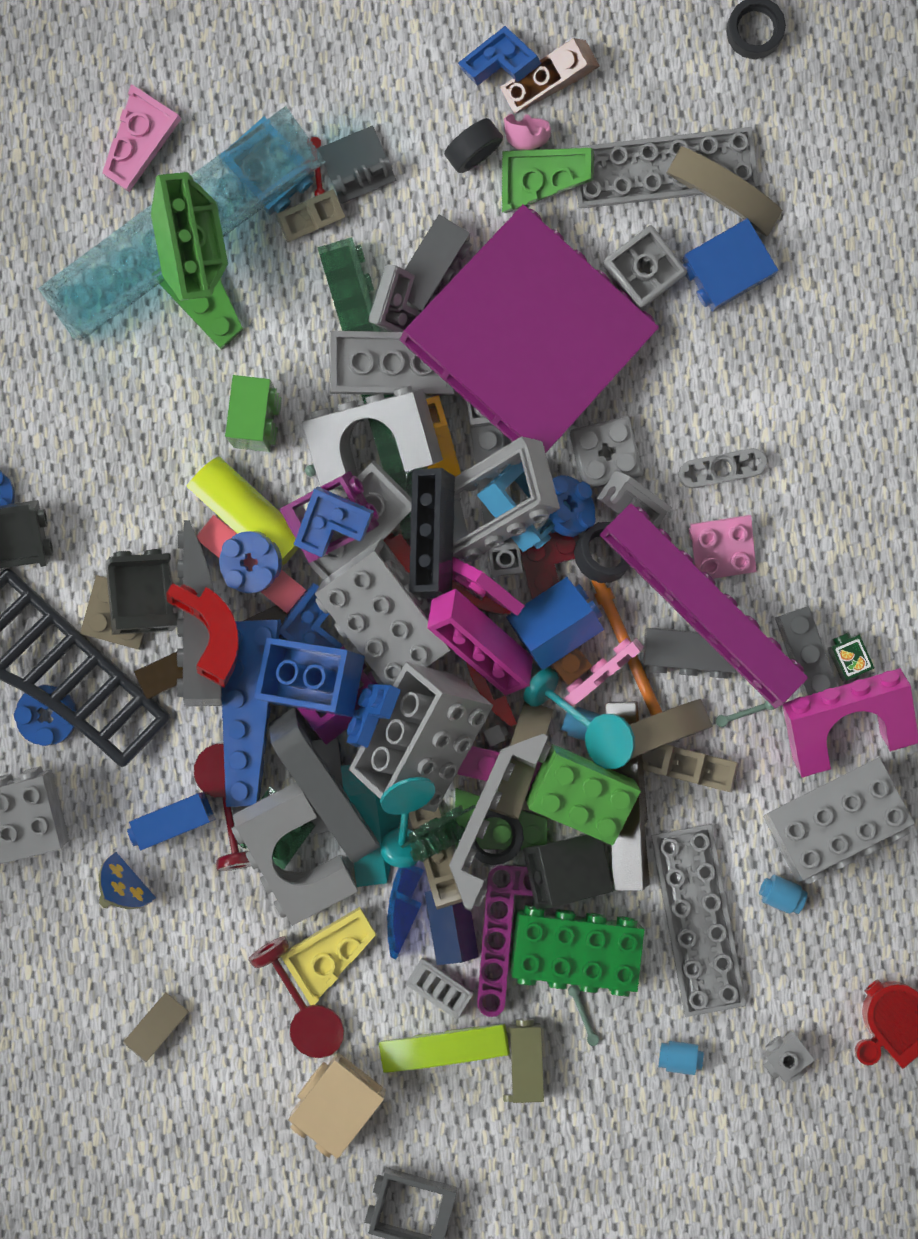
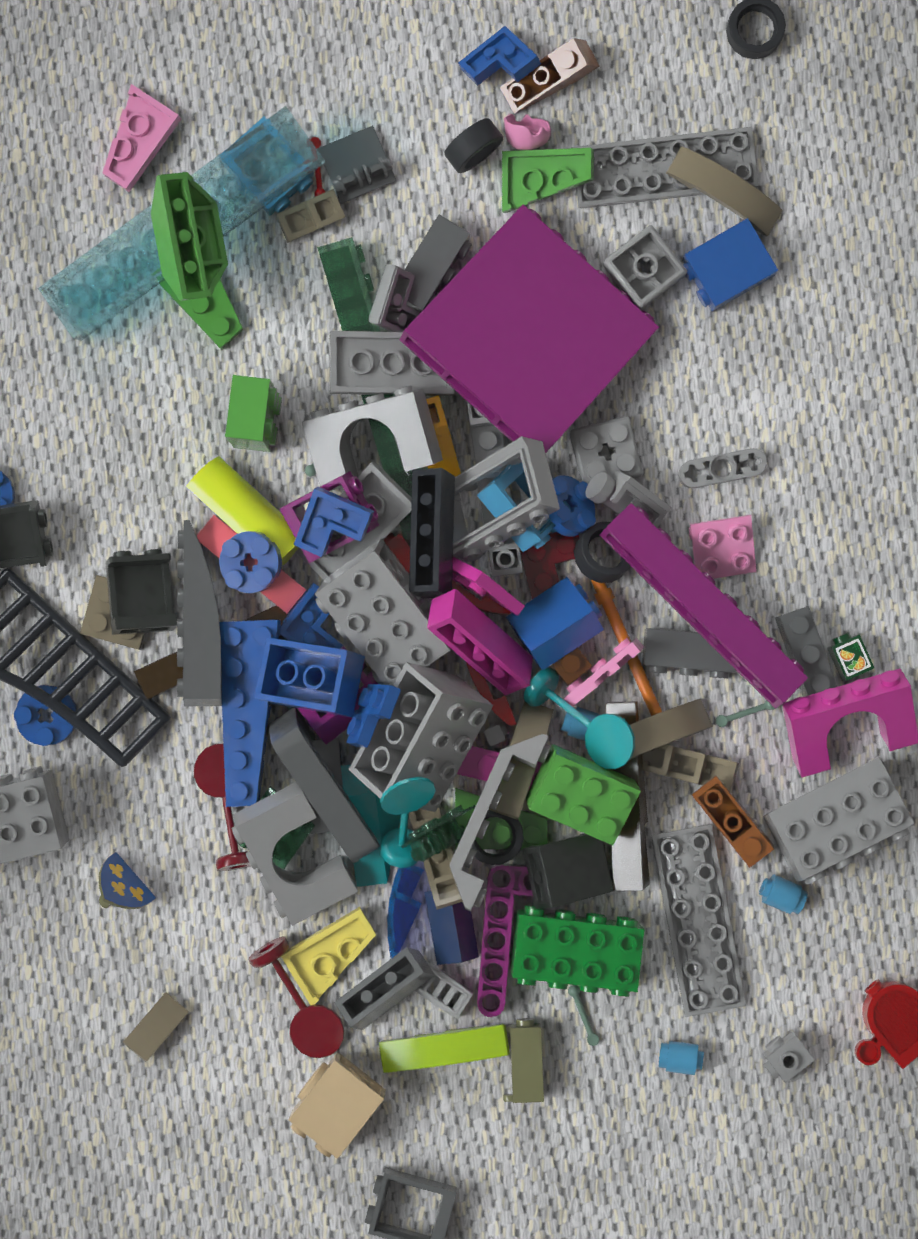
(170, 821): blue brick -> none
(223, 646): red arch -> none
(384, 988): none -> dark grey brick
(600, 487): none -> light grey tile
(733, 821): none -> dark orange slope

